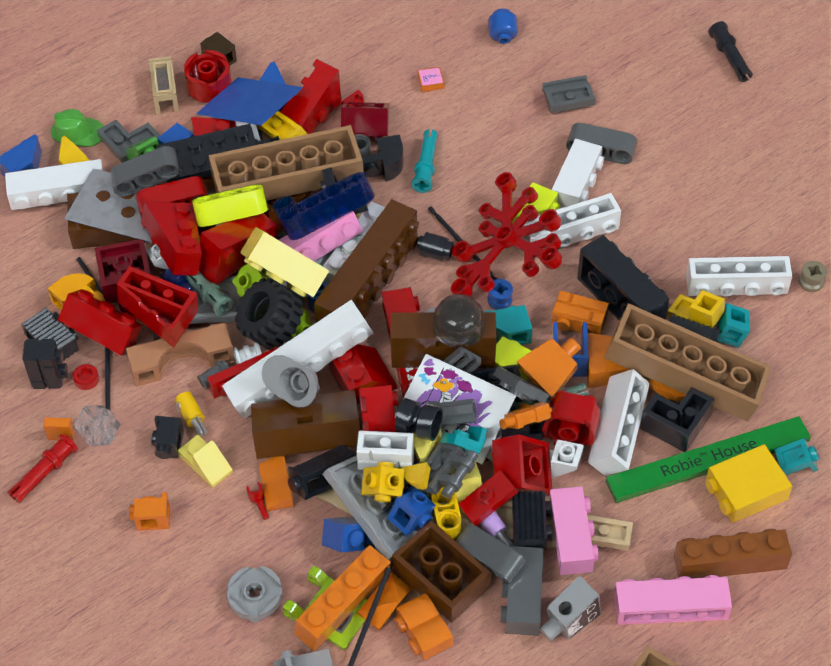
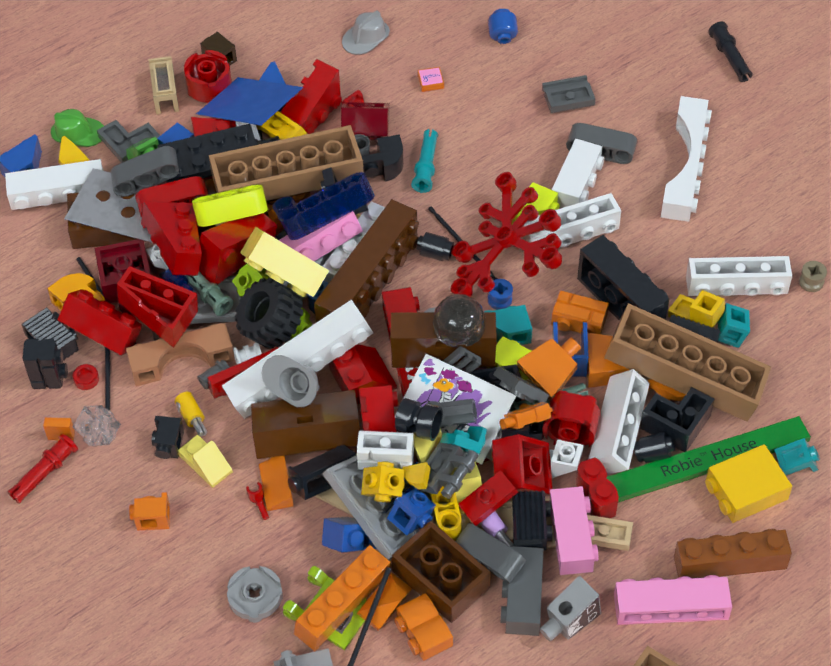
(366, 33): none -> light grey piece
(601, 491): none -> red brick
(654, 447): none -> black brick
(679, 192): none -> white arch

